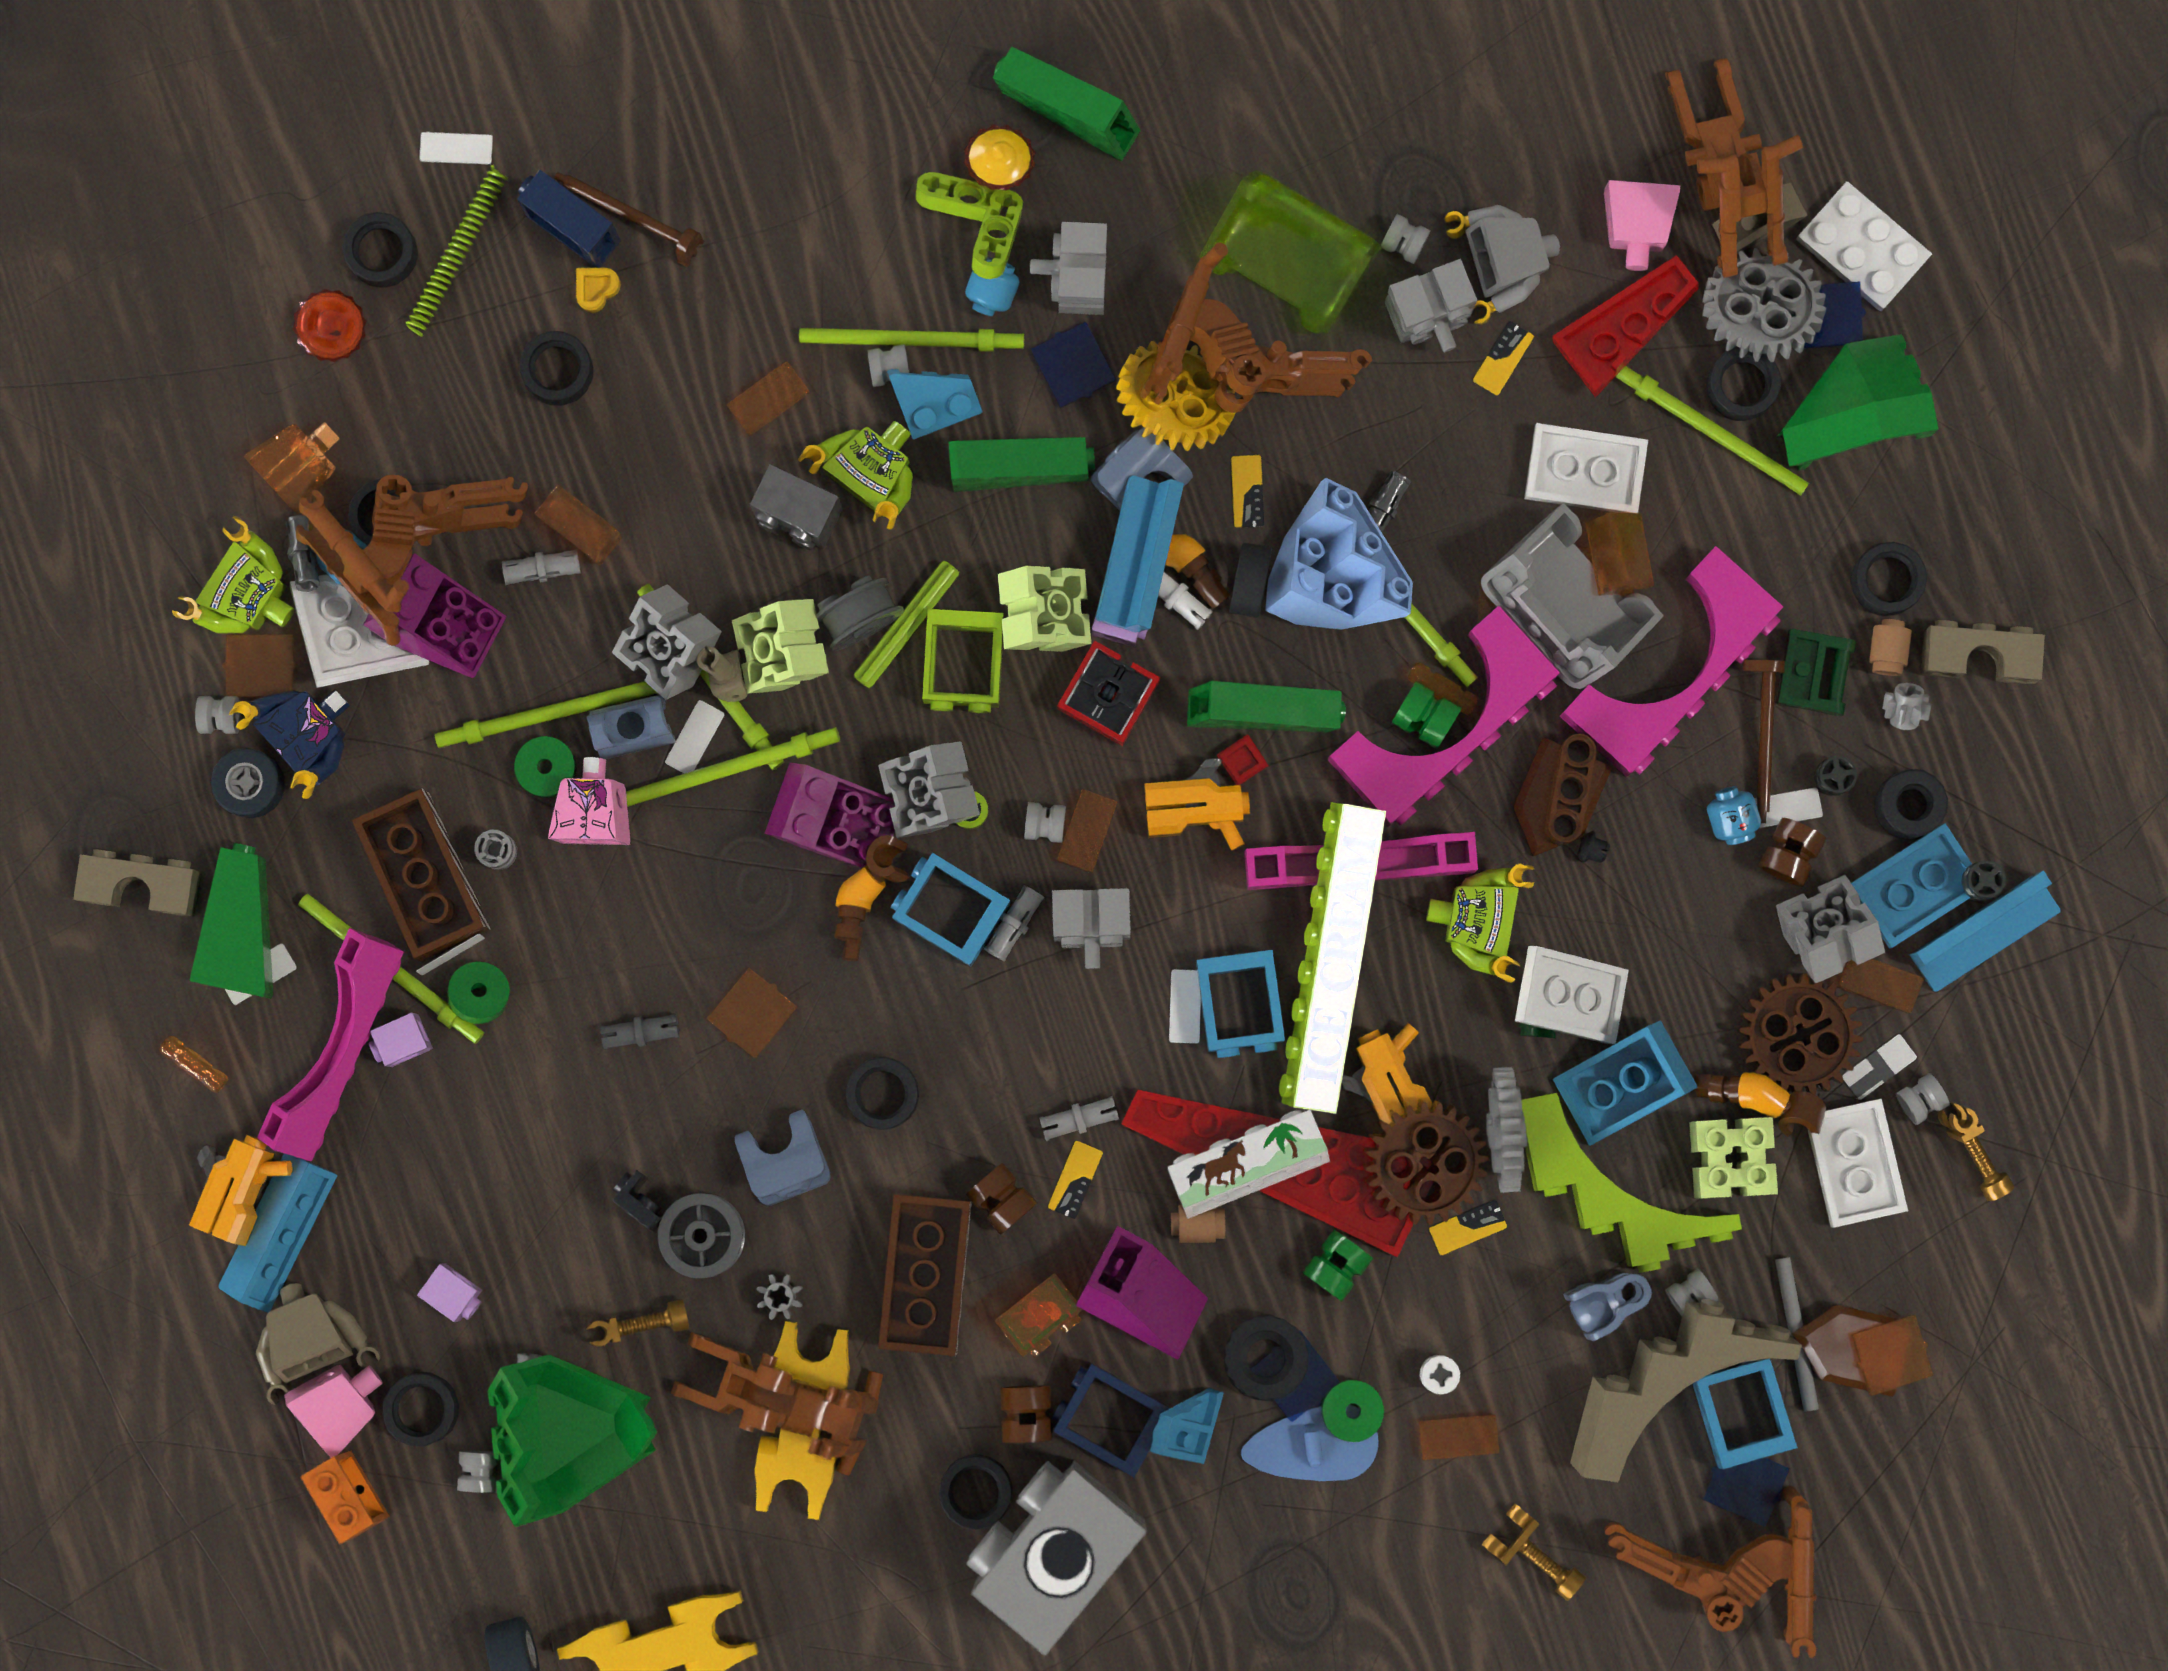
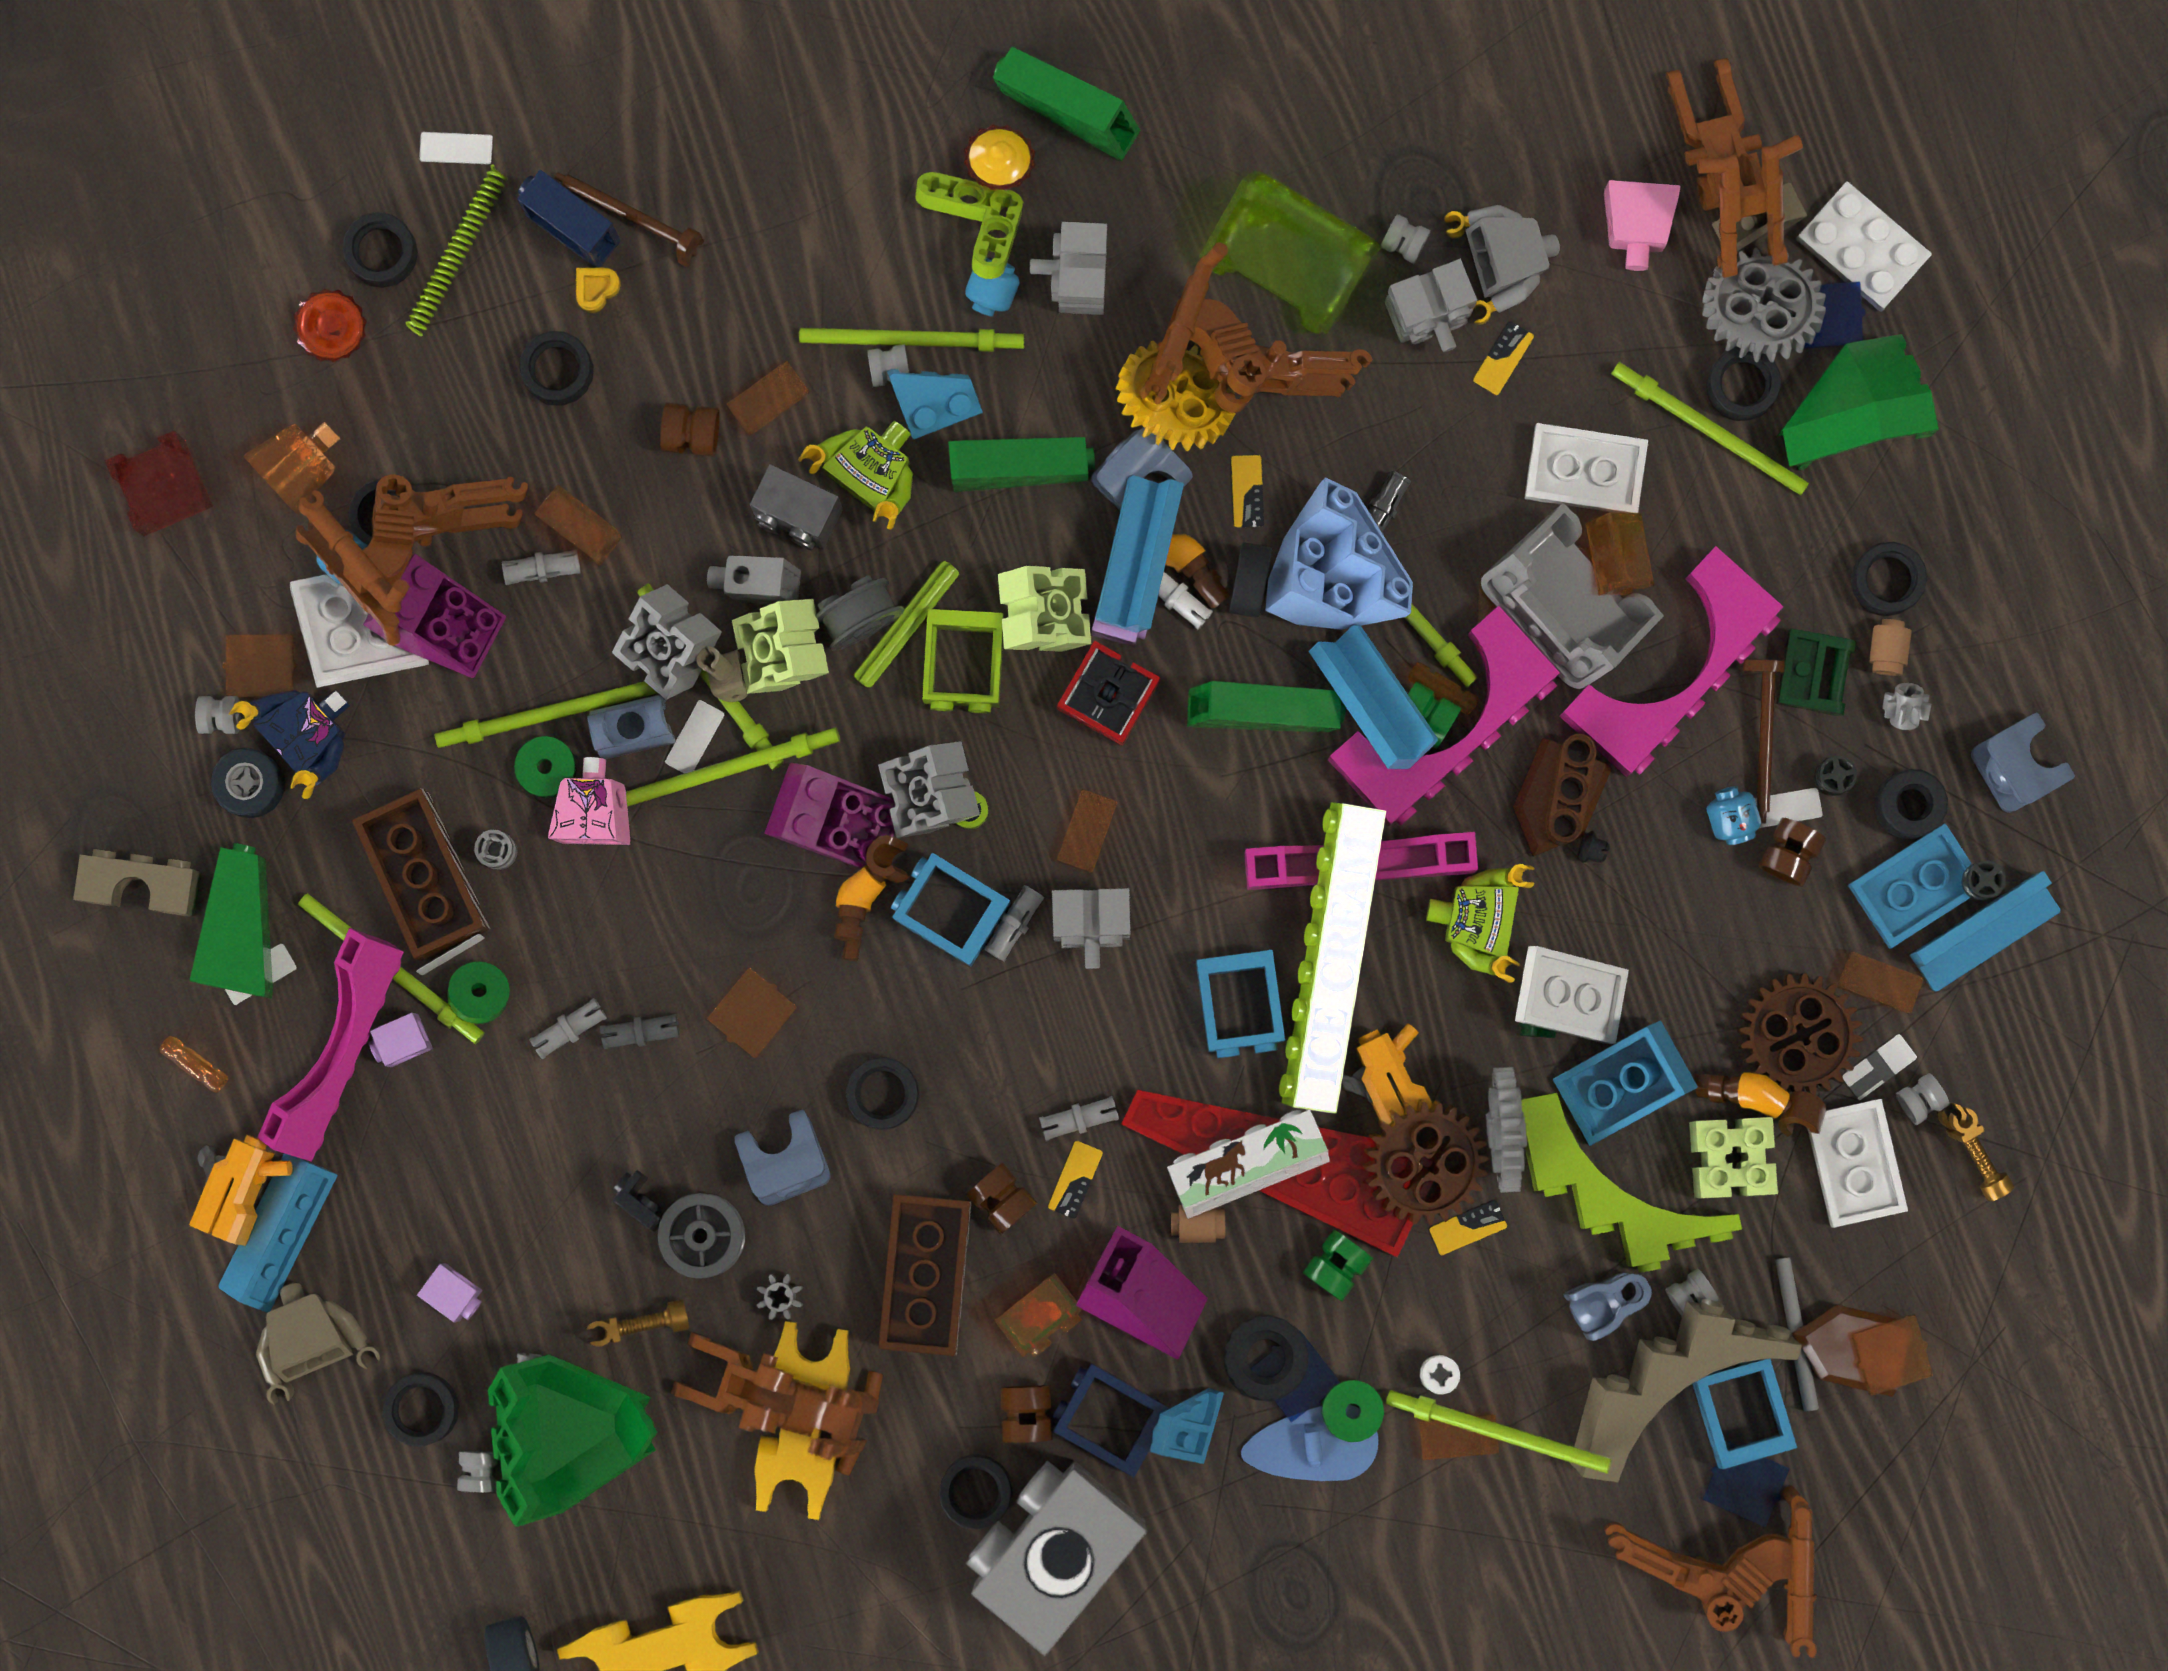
(160, 484): none -> clear red panel
(241, 589): lime torso -> none
(302, 556): dark grey pin -> none
(334, 1406): bright pink torso -> none
(335, 1493): orange window -> none
(568, 1028): none -> light grey pin
(690, 429): none -> reddish brown wheel
(756, 579): none -> light grey torso
(1045, 822): light grey wheel -> none
(1073, 364): clear blue piece -> none
(1184, 1007): white sticker -> none
(1203, 802): light orange piece -> none
(1242, 760): red tile -> none
(1375, 698): none -> dark azure panel
(1427, 1409): none -> lime bar
(1567, 1581): pearl gold bar -> none
(1621, 326): red wing -> none
(1830, 929): light grey brick -> none
(2012, 771): none -> sand blue piece
(2015, 653): dark tan arch -> none

